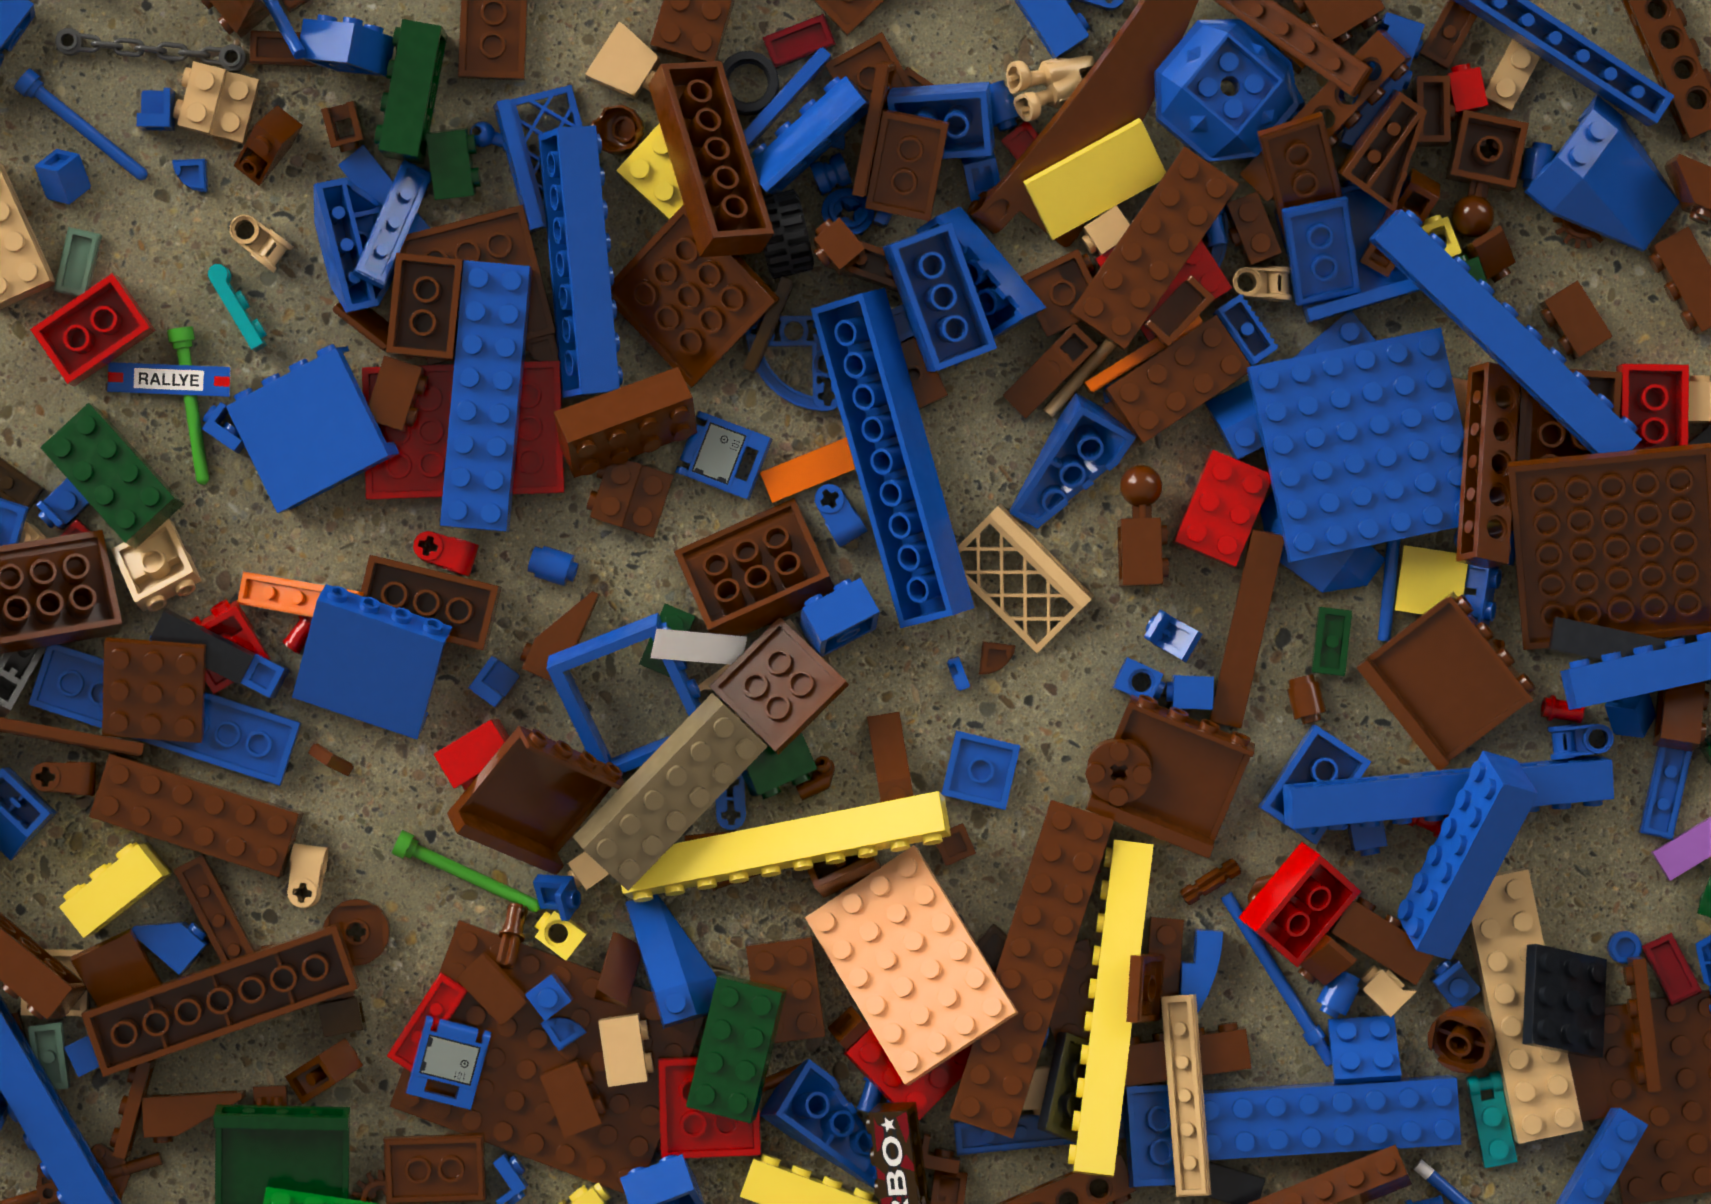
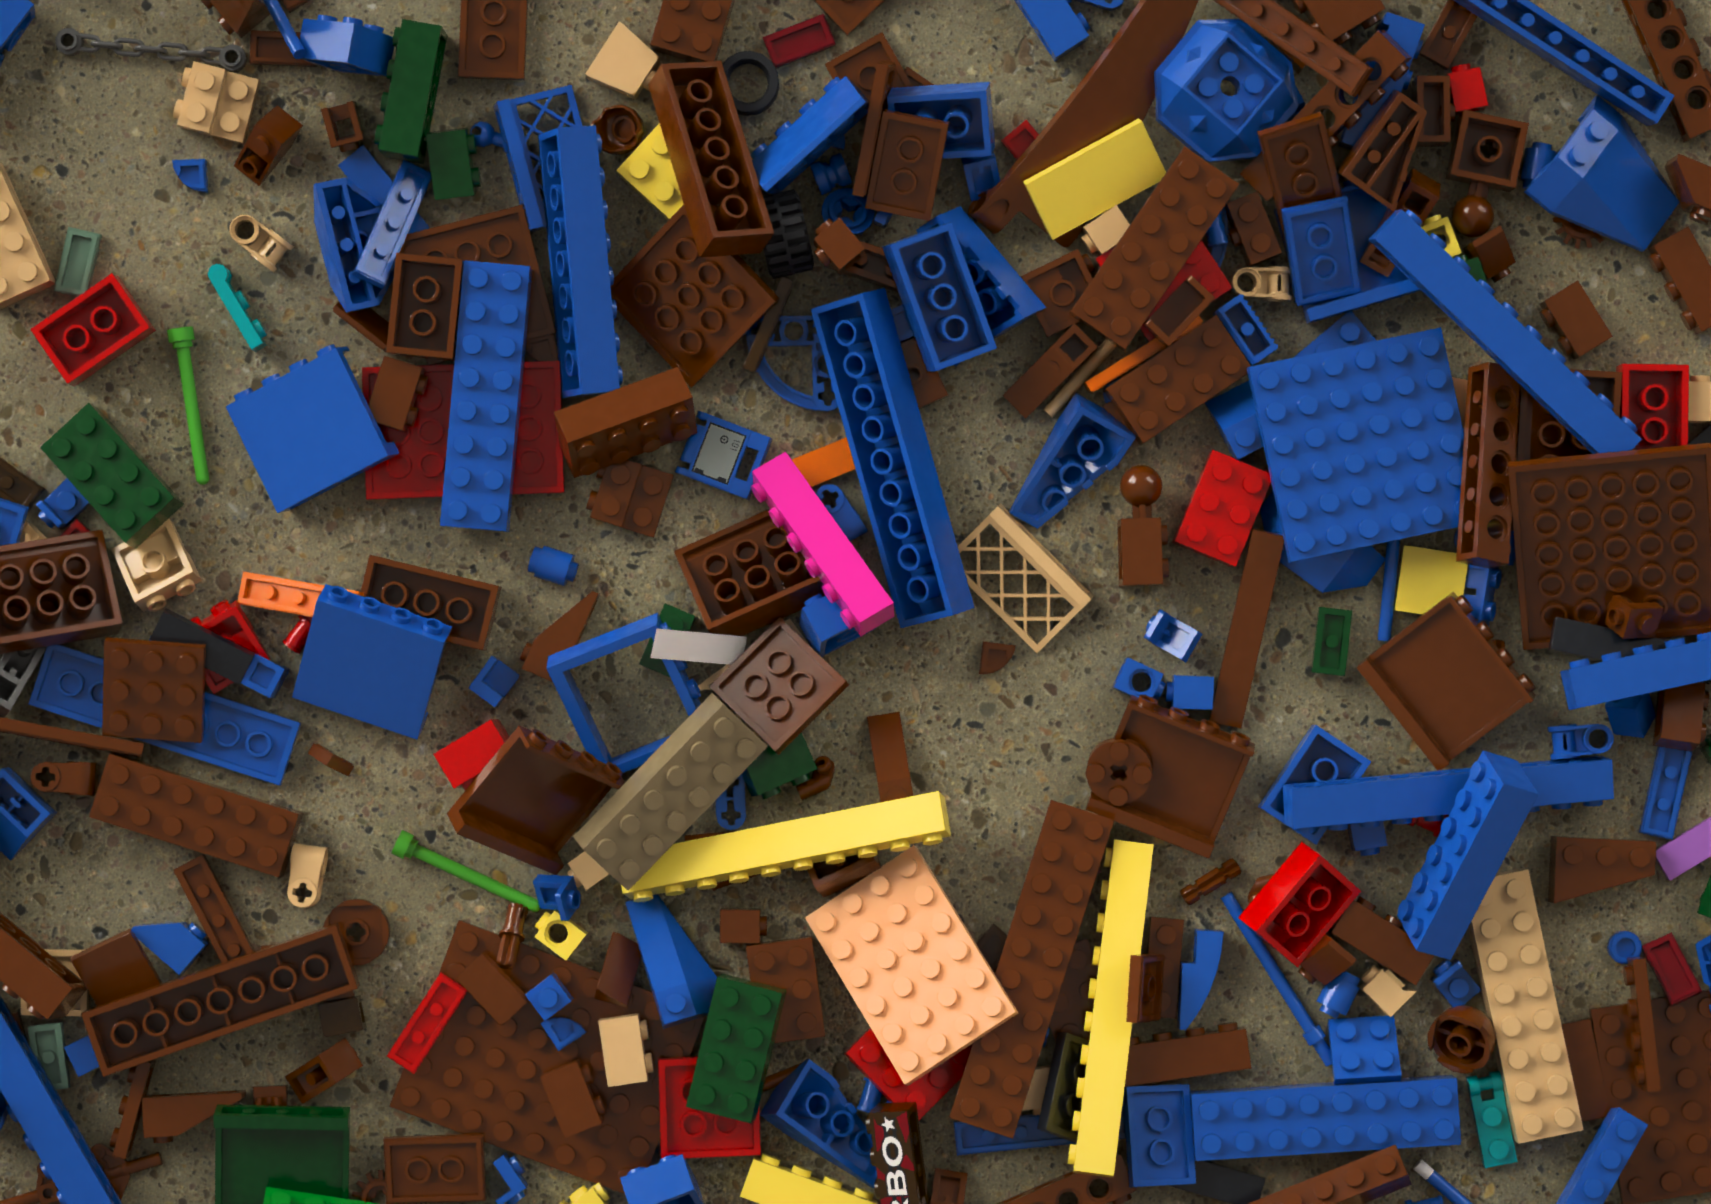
(32, 86): blue piece -> none
(62, 176): blue panel -> none
(114, 888): light yellow brick -> none
(157, 110): blue panel -> none
(168, 379): sticker -> none
(225, 434): blue bracket -> none
(450, 1058): container -> none
(452, 553): red piece -> none
(742, 925): none -> reddish brown brick
(786, 96): blue tile -> none
(822, 544): none -> dark pink brick
(848, 1027): reddish brown tile -> none
(941, 1159): reddish brown bracket -> none
(956, 846): reddish brown plate -> none
(958, 673): blue tile -> none
(980, 770): blue plate -> none
(1002, 107): blue brick -> none
(1058, 75): tan piece -> none
(1186, 1095): tan tile -> none
(1306, 699): reddish brown brick -> none
(1511, 76): tan plate -> none
(1558, 709): red pin -> none
(1564, 1001): black plate -> none
(1594, 864): none -> reddish brown wedge
(1633, 619): none -> reddish brown bracket

